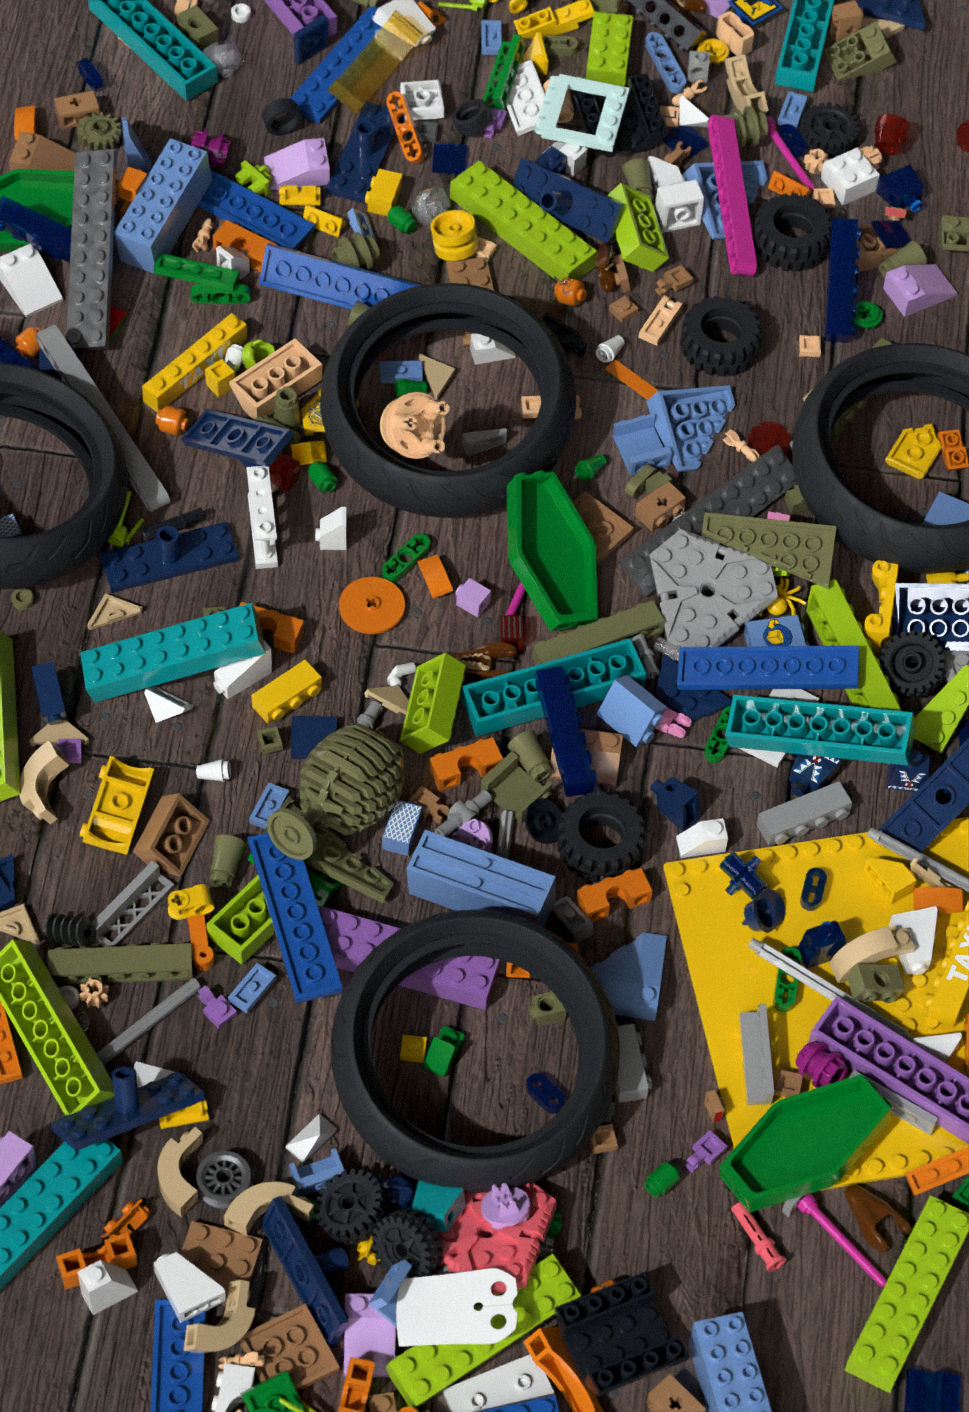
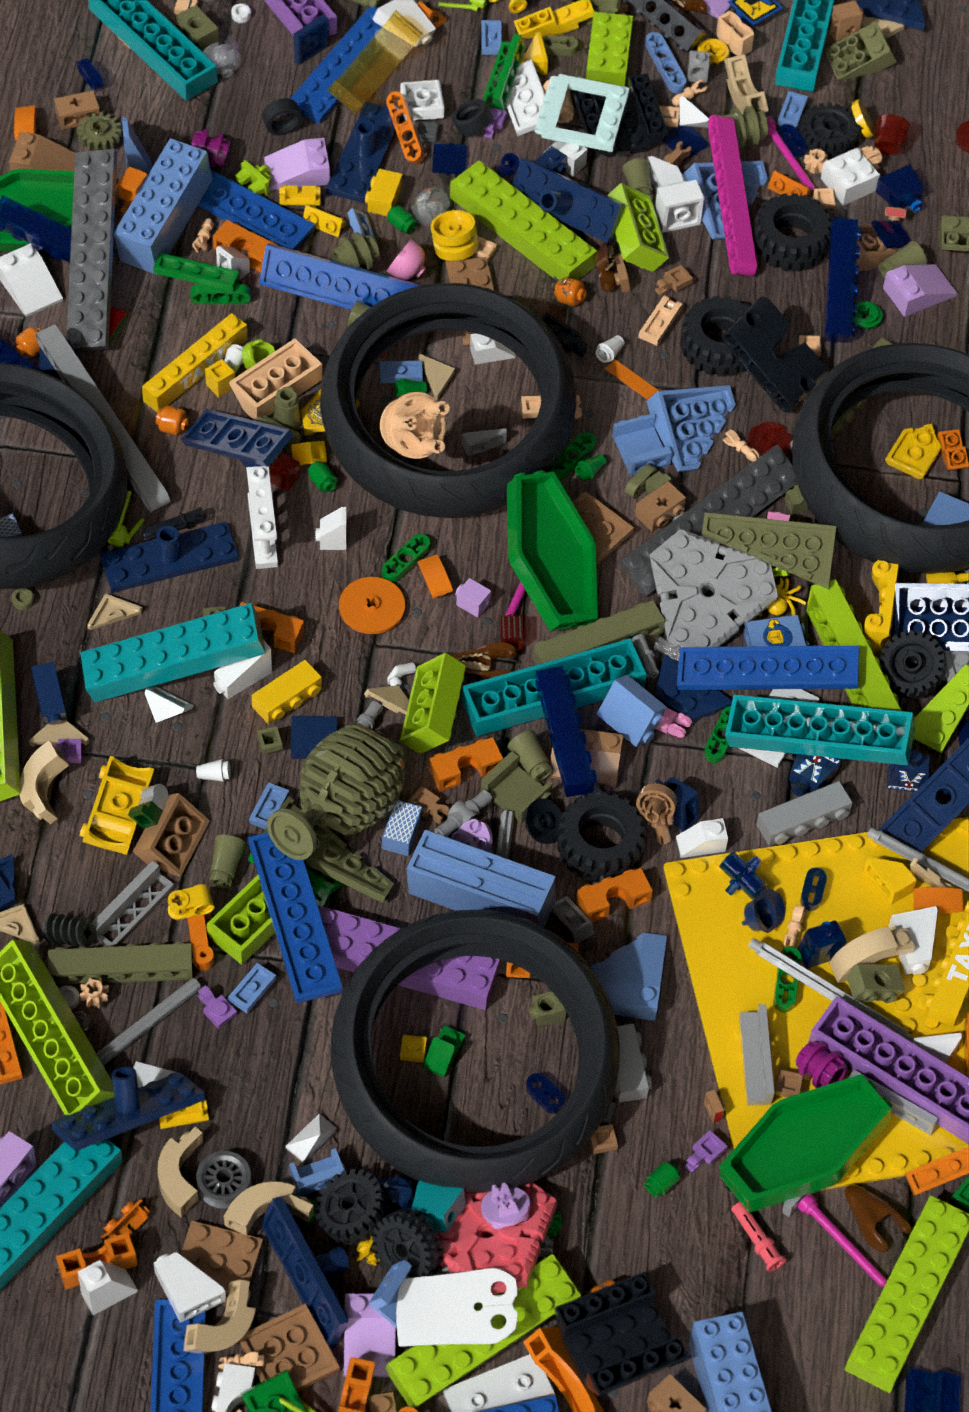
(150, 807): none -> leg
(408, 262): none -> bright pink cylinder
(509, 169): none -> clear blue hinge
(575, 447): none -> green beam
(623, 309): medium nougat plate -> none
(659, 809): none -> medium nougat pin
(753, 343): none -> black connector
(794, 927): none -> light nougat piece
(862, 118): none -> yellow tile

